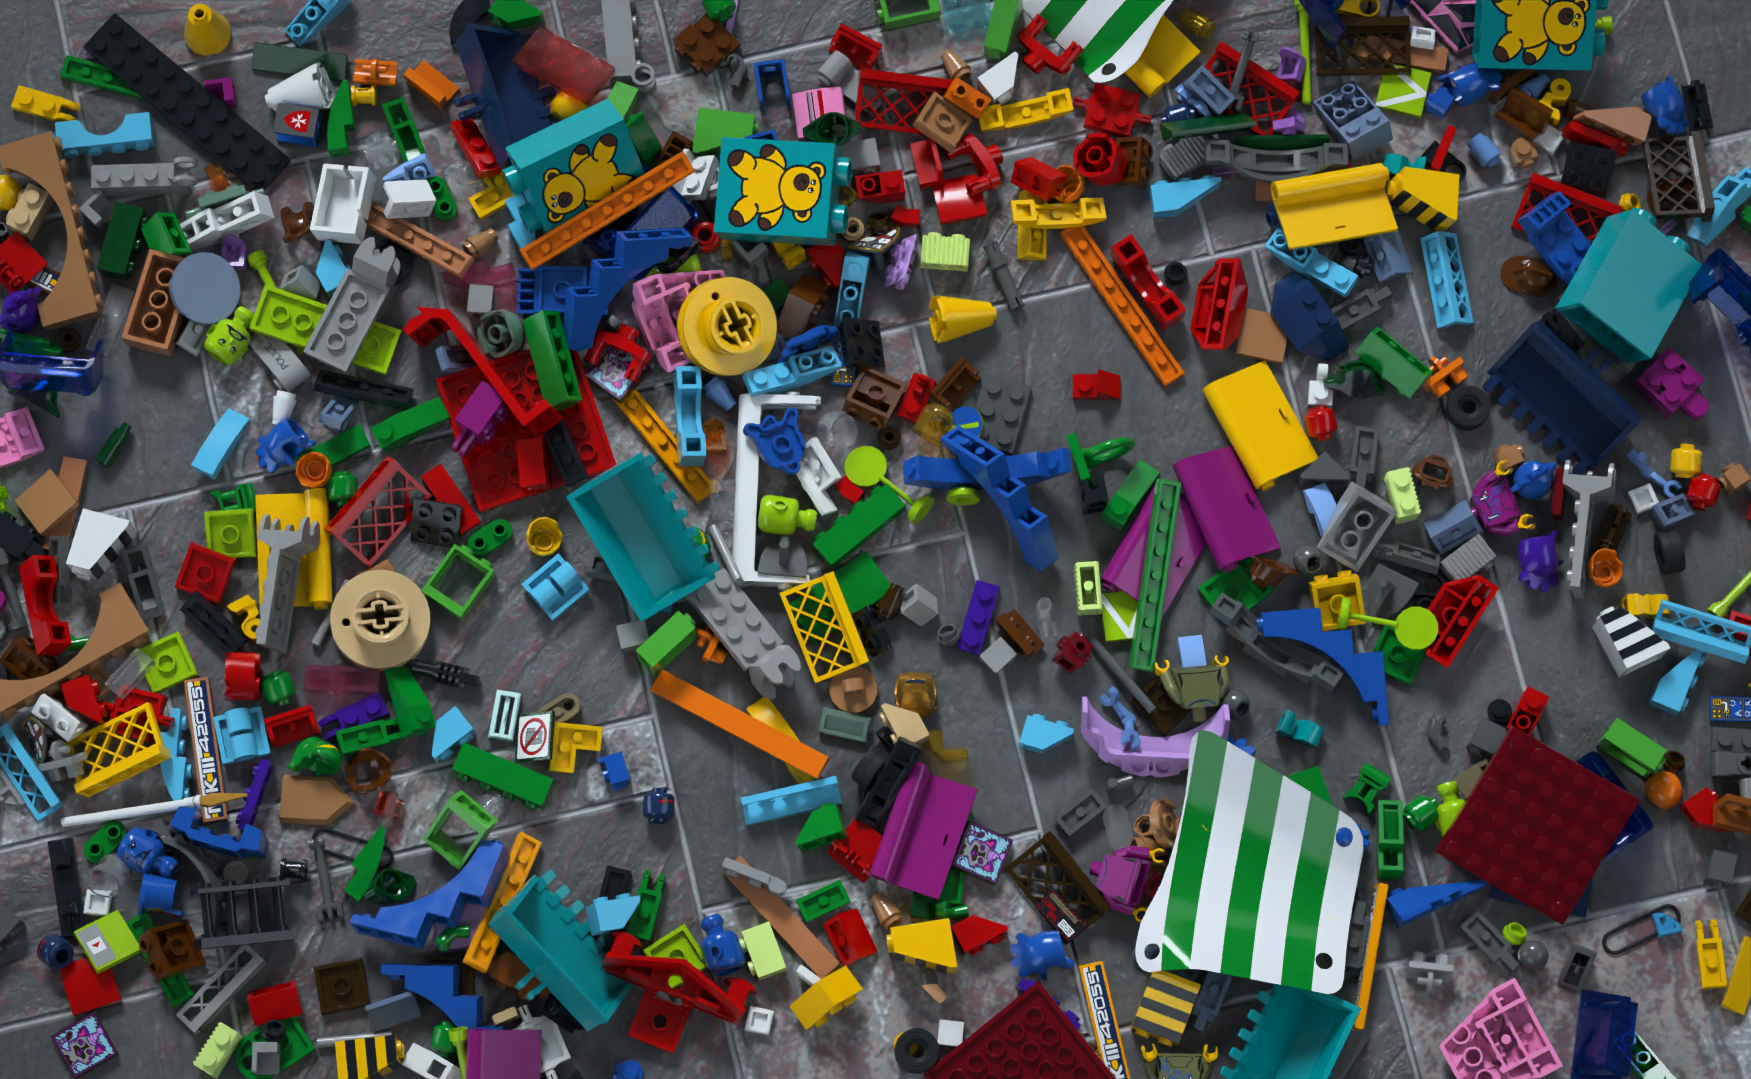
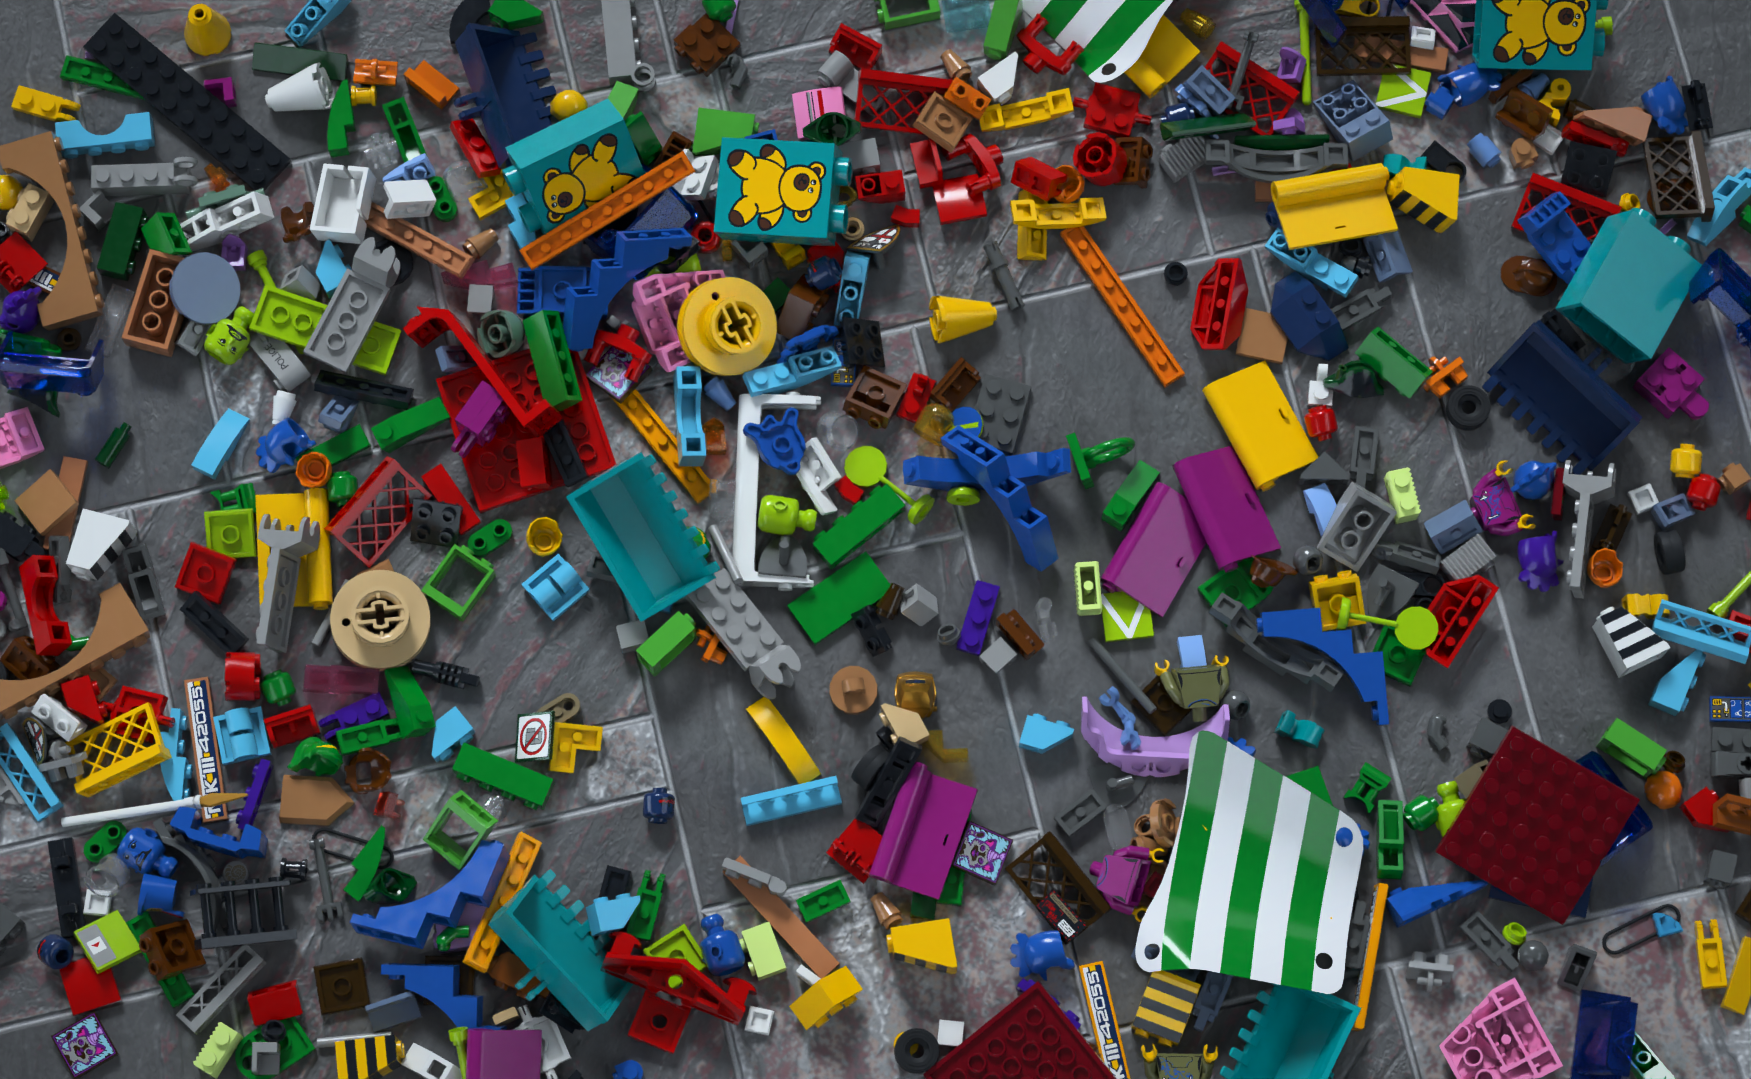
(129, 673): clear tile -> none
(172, 663): lime tile -> none
(251, 623): yellow leg -> none
(297, 125): piece -> none
(440, 1040): green head -> none
(501, 735): light aqua tile -> none
(563, 65): clear red tile -> none
(615, 771): blue brick -> none
(740, 724): orange tile -> none
(777, 67): blue piece -> none
(822, 828): green slope -> none
(823, 272): none -> dark blue head
(843, 617): yellow fence -> none
(844, 724): sand green tile -> none
(850, 937): red panel -> none
(878, 222): dark brown plate -> none
(889, 445): dark brown plate -> none
(903, 256): lavender hinge -> none
(930, 985): arm -> none
(945, 252): yellowish green brick -> none
(952, 913): green arm -> none
(976, 932): red slope -> none
(1073, 652): dark red brick -> none
(1094, 499): black hinge -> none
(1096, 386): red slope -> none
(1154, 575): green tile -> none
(1156, 296): red arch -> none
(1176, 197): medium azure slope -> none
(1434, 461): reddish brown helmet -> none
(1442, 279): medium azure fence -> none
(1443, 148): red tile -> none
(1512, 453): medium nougat plate -> none
(1528, 710): red slope -> none
(1649, 473): medium blue piece -> none

